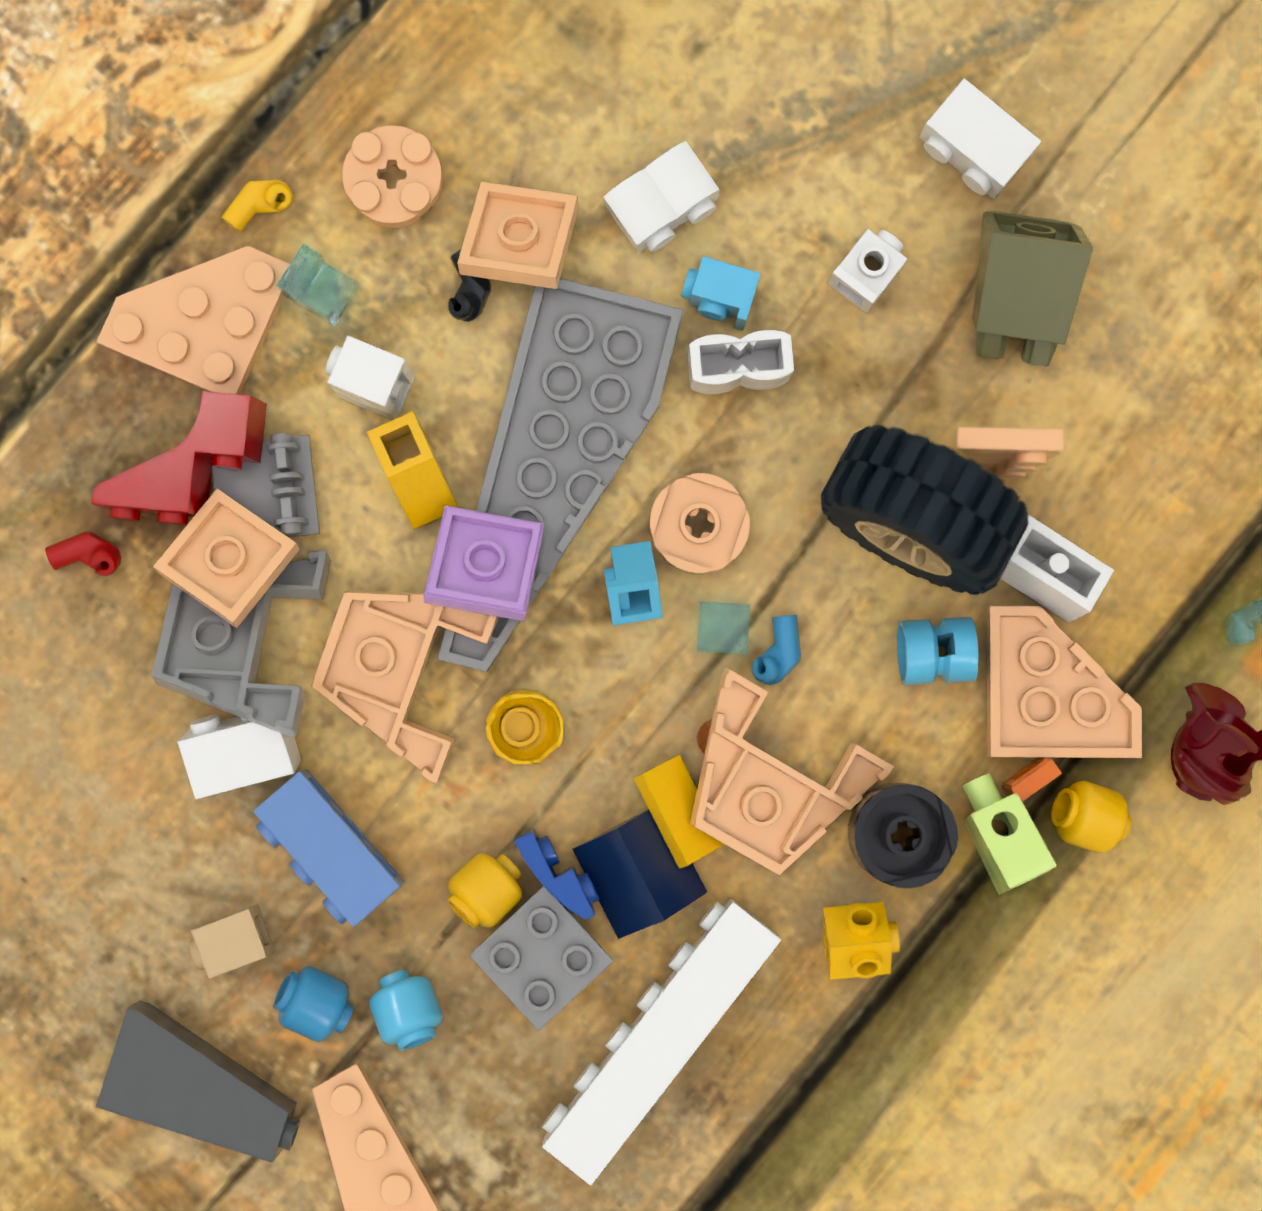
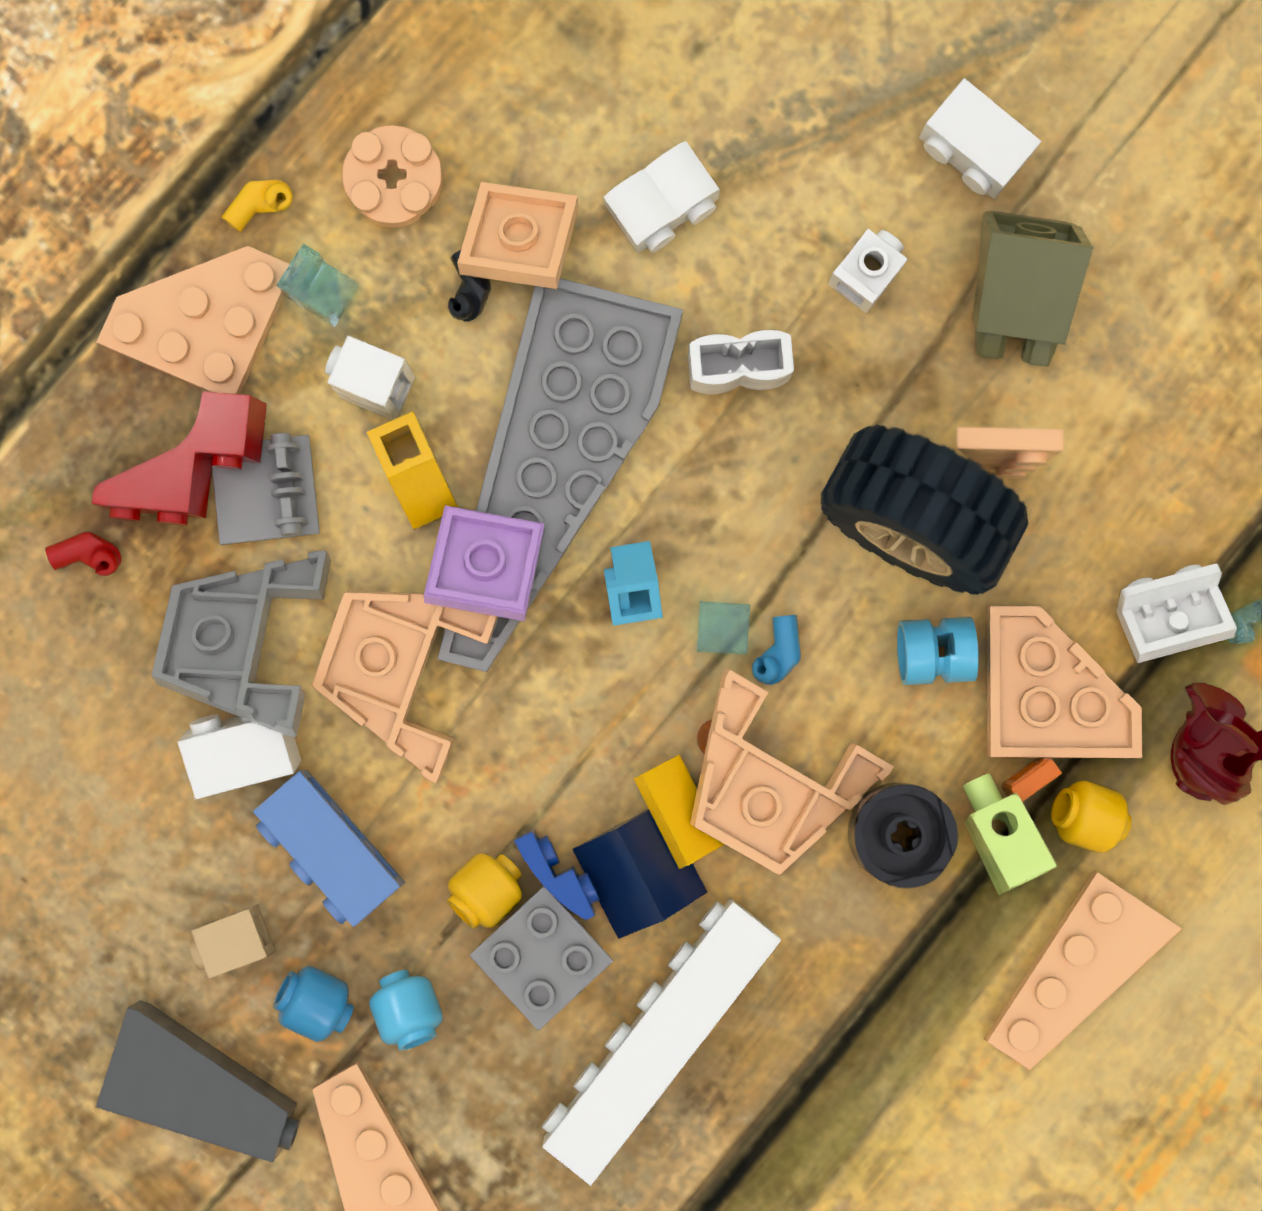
(226, 558): light nougat plate -> none
(524, 727): yellow hair -> none
(721, 290): medium azure brick -> none
(724, 510): light nougat plate -> none
(859, 940): yellow brick -> none
(1056, 572): white brick -> none
(1083, 962): none -> light nougat wing
(1175, 612): none -> white bracket

